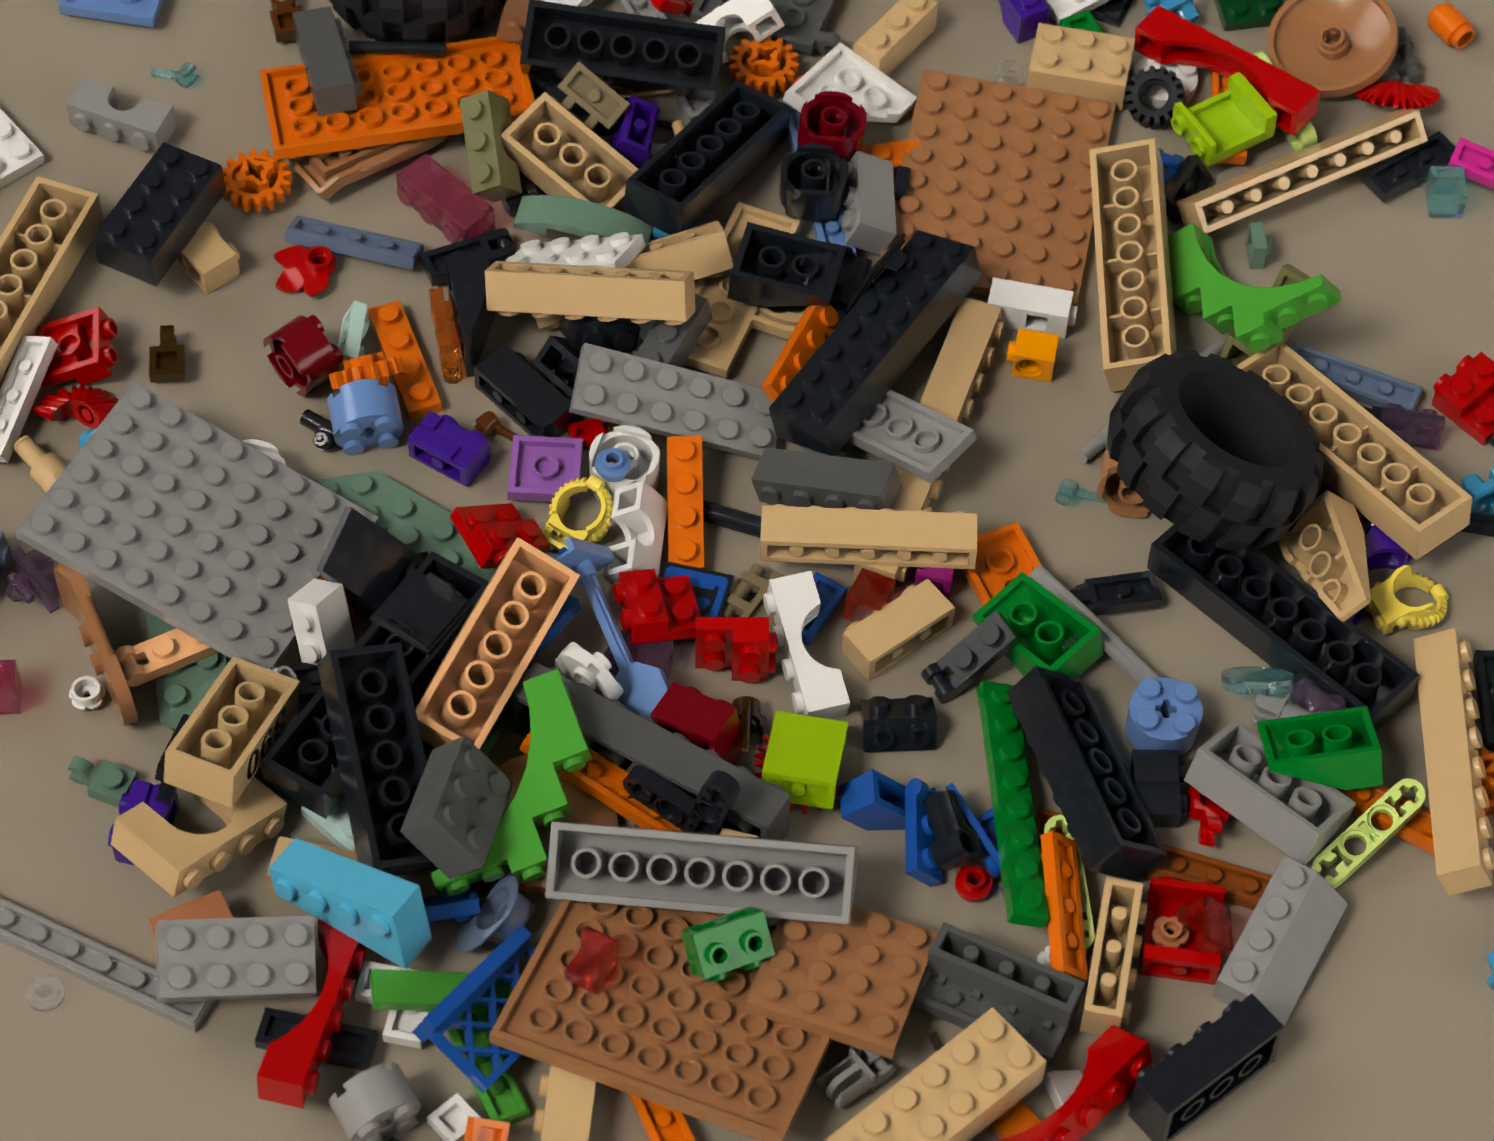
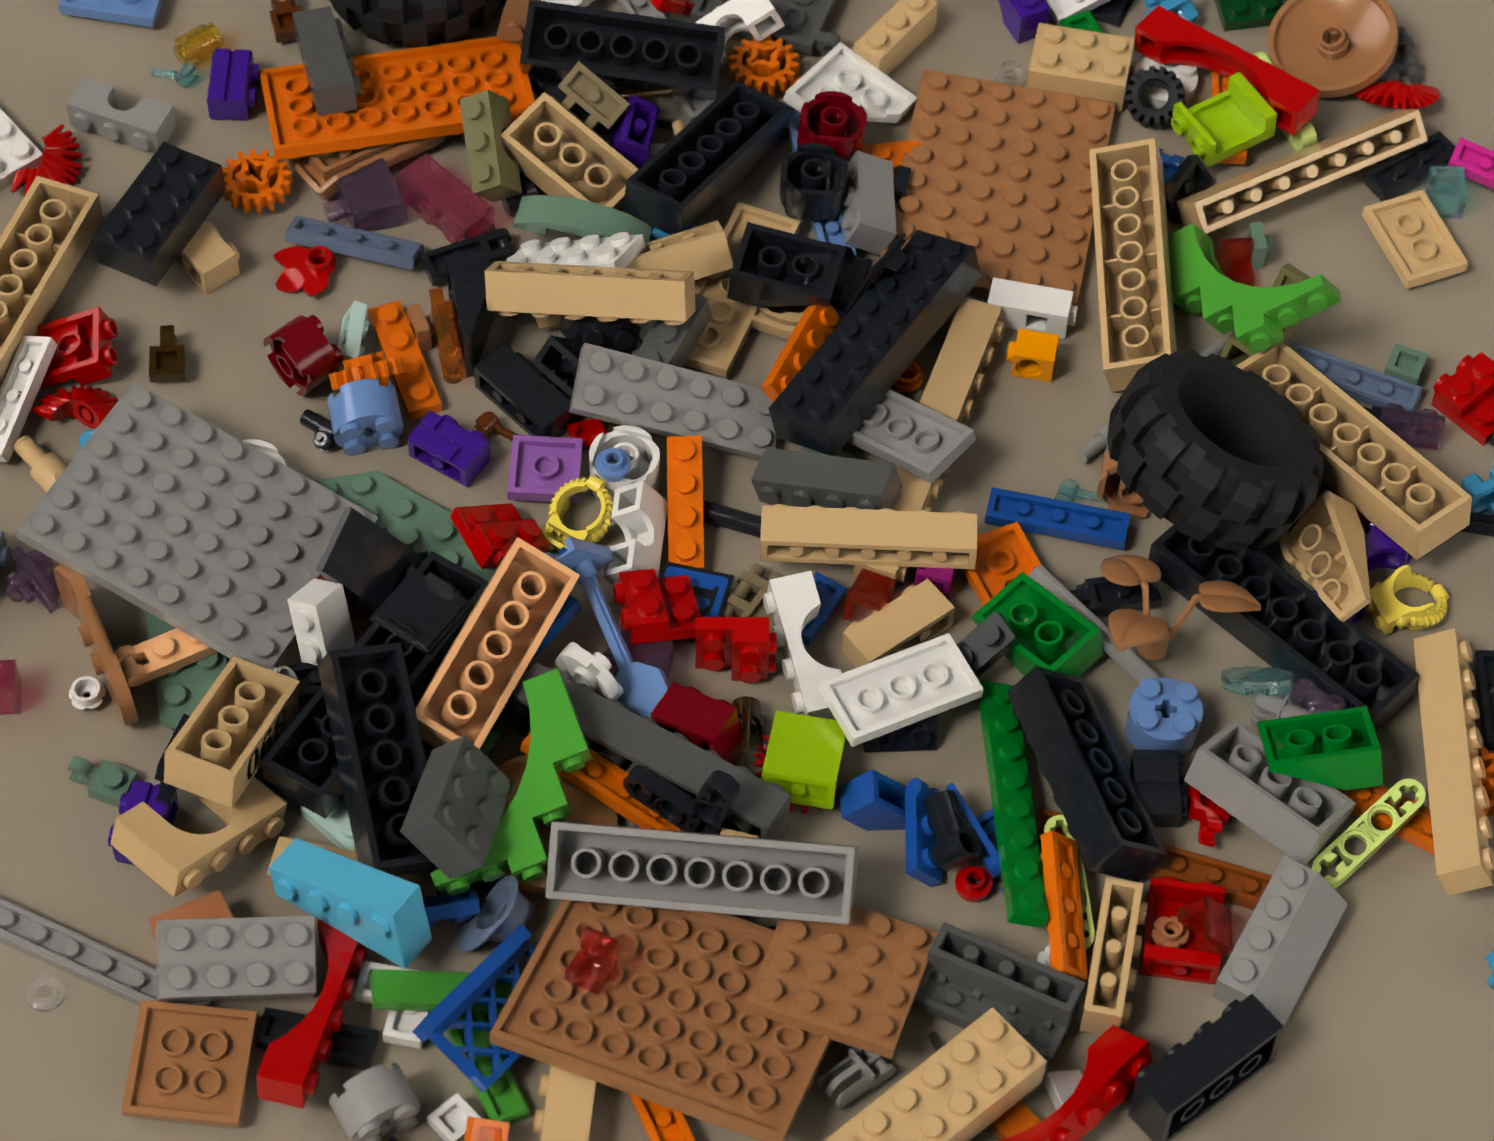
(56, 162): none -> red hair
(190, 1064): none -> medium nougat plate
(198, 44): none -> clear yellow brick
(231, 84): none -> dark purple brick
(368, 199): none -> clear purple torso
(397, 48): black bar -> none
(421, 326): none -> medium nougat plate
(728, 943): green brick -> none
(900, 689): none -> white plate
(914, 383): none -> orange plate
(1058, 518): none -> blue plate
(1150, 633): none -> medium nougat plant
(1235, 259): none -> clear red panel
(1406, 364): none -> sand green plate
(1414, 239): none -> tan plate
(1450, 25): orange brick -> none

